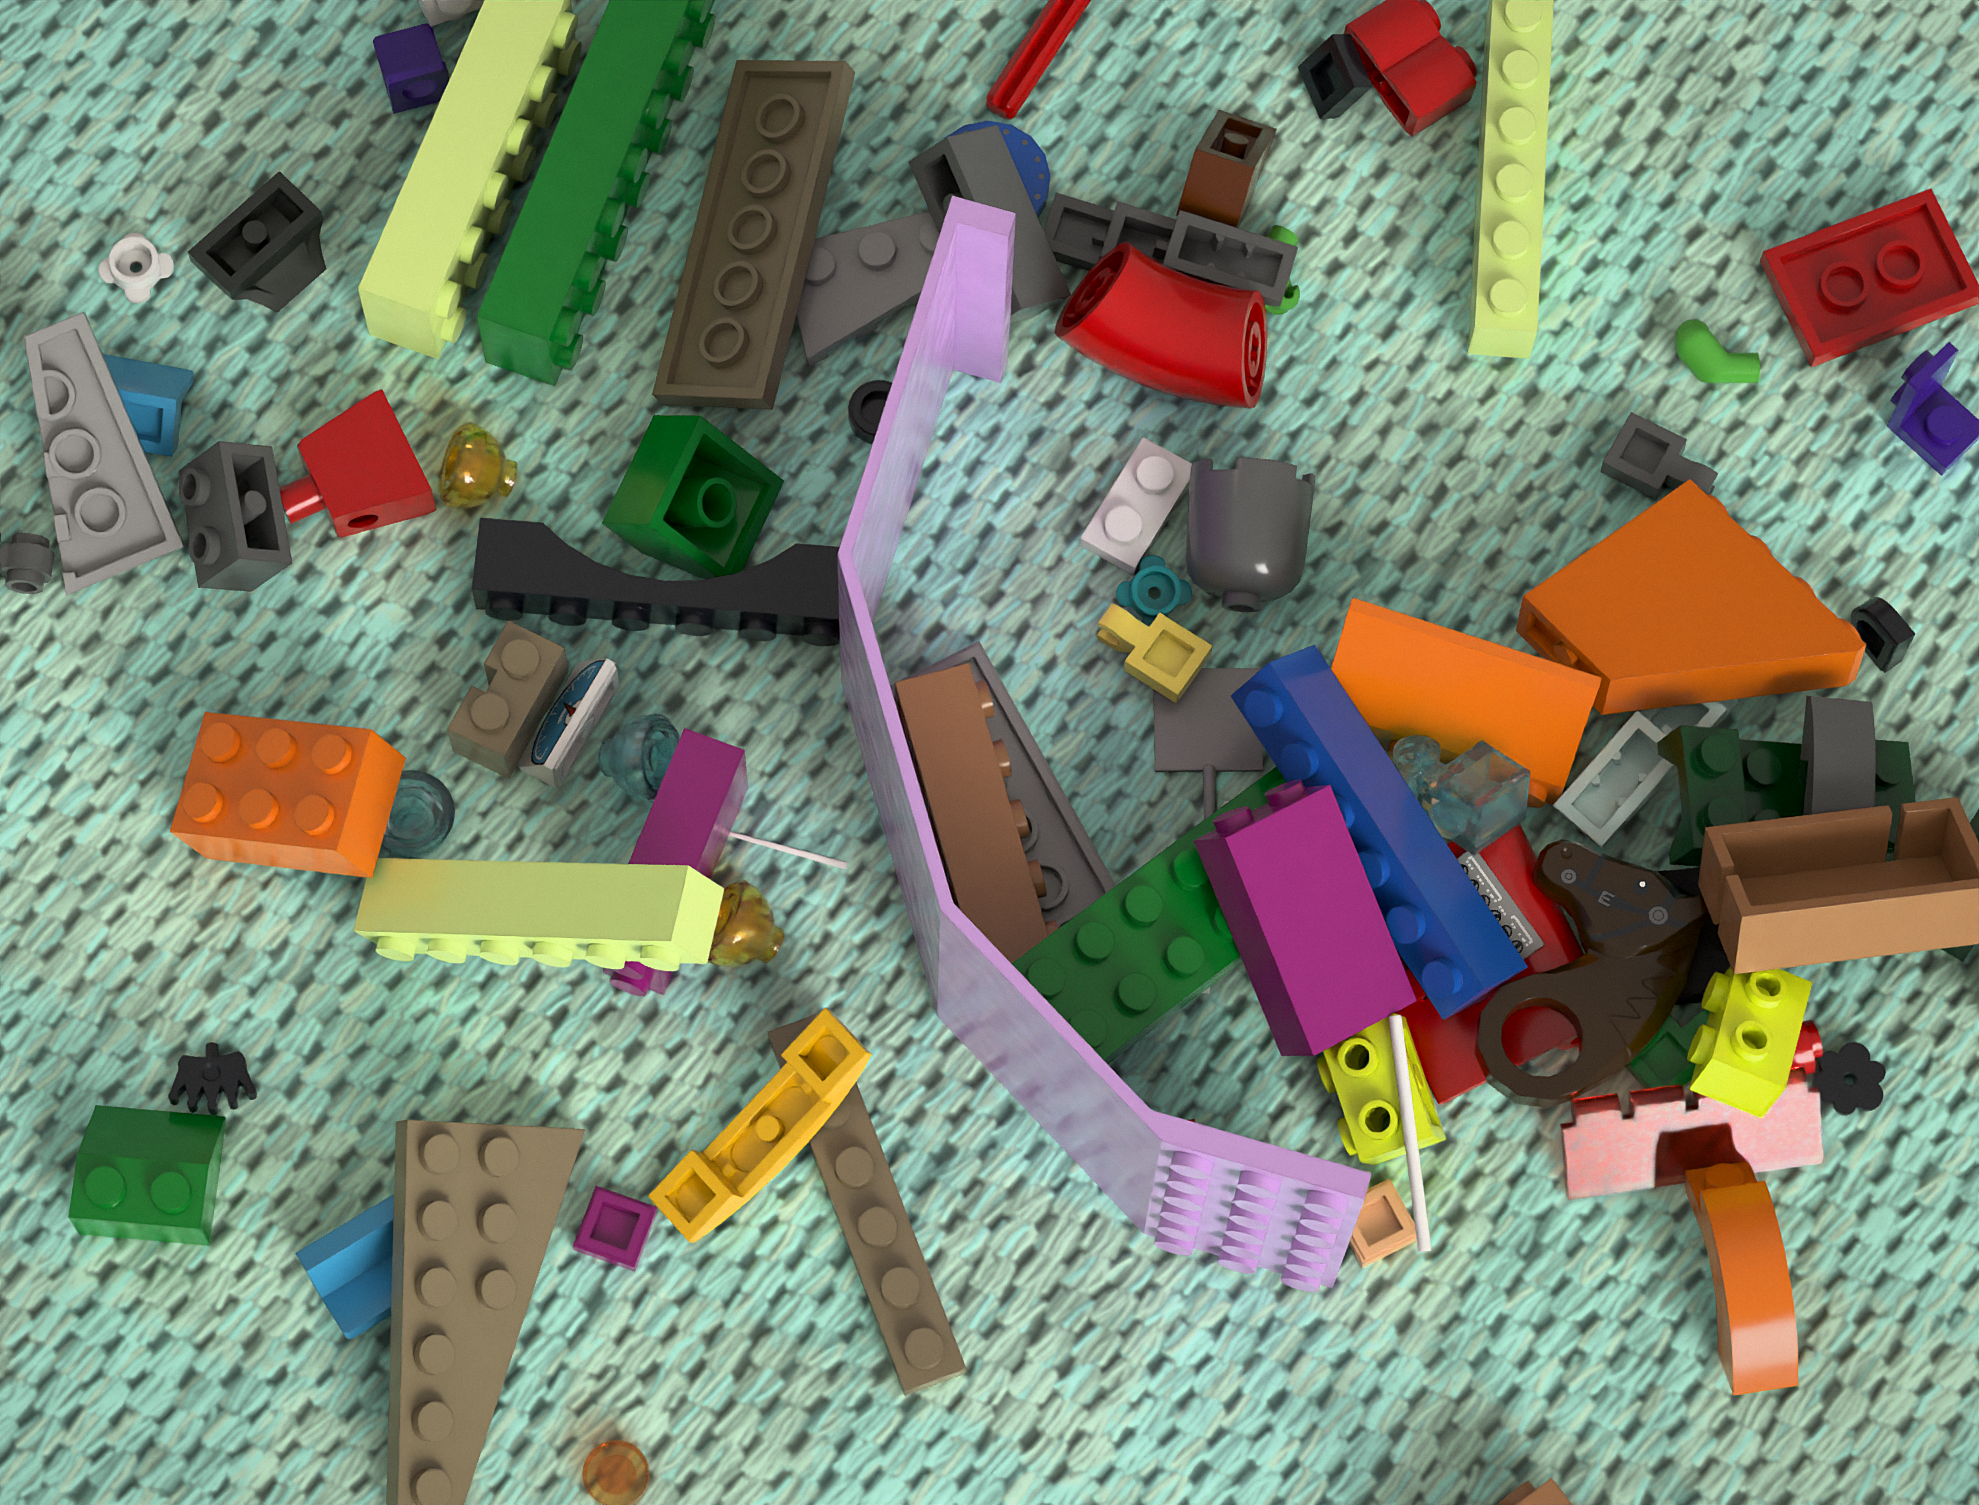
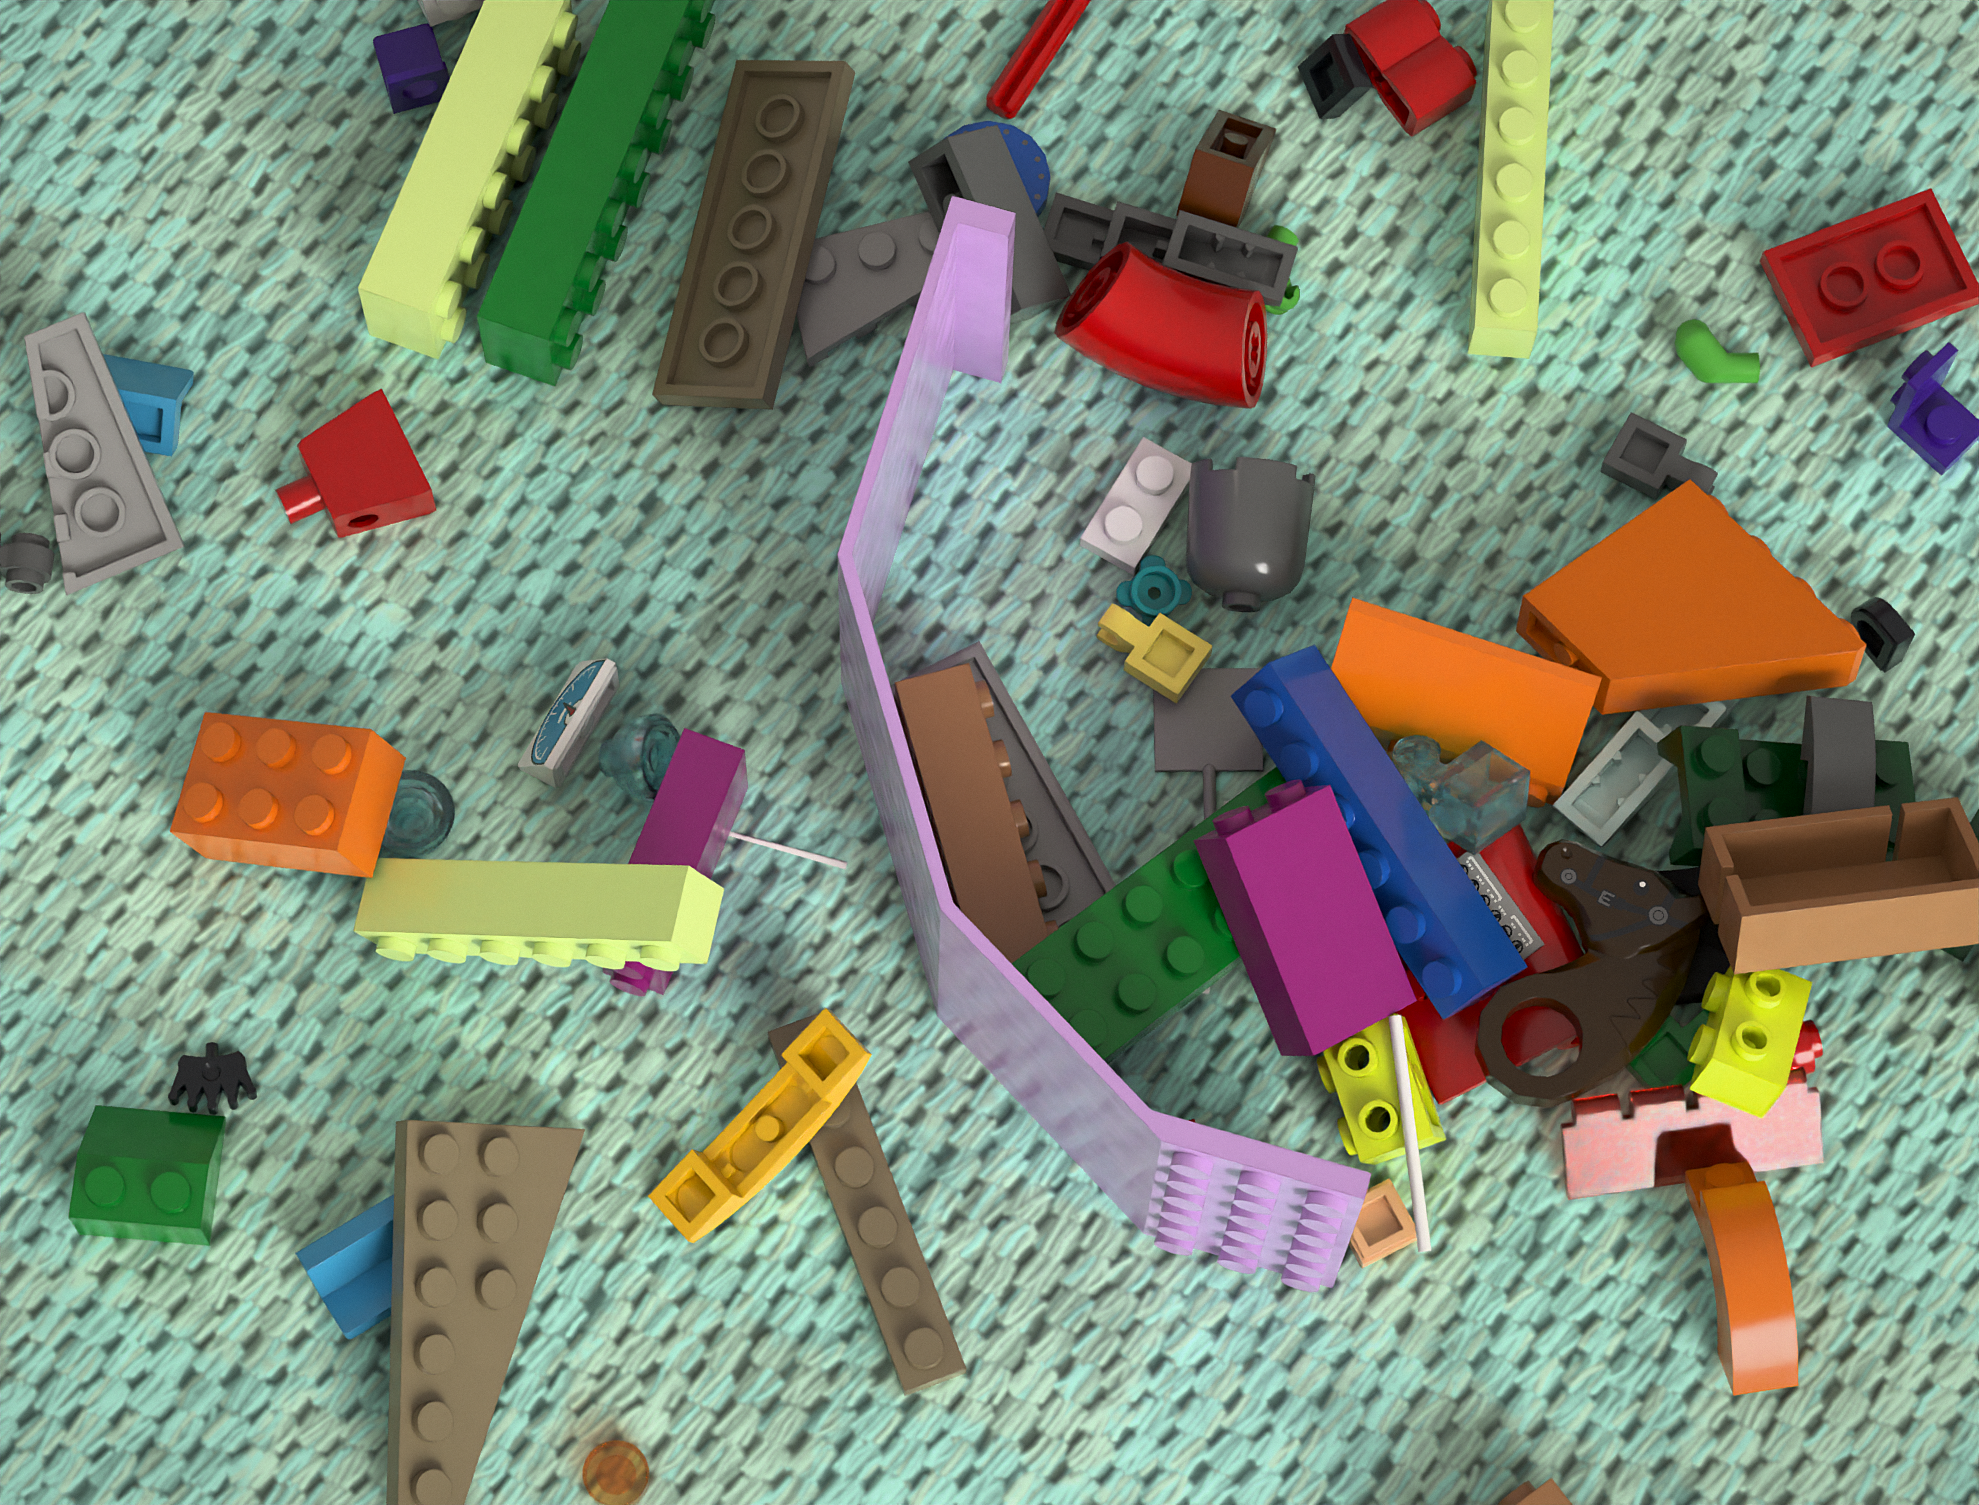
(130, 251): white plate -> none
(234, 516): dark grey brick -> none
(265, 246): pearl dark grey slope -> none
(474, 469): clear yellow brick -> none
(522, 682): dark tan brick -> none
(535, 572): black arch -> none
(615, 1228): magenta tile -> none
(693, 497): green slope -> none
(744, 928): clear yellow brick -> none
(867, 408): black tile -> none
(1855, 1063): black plant -> none

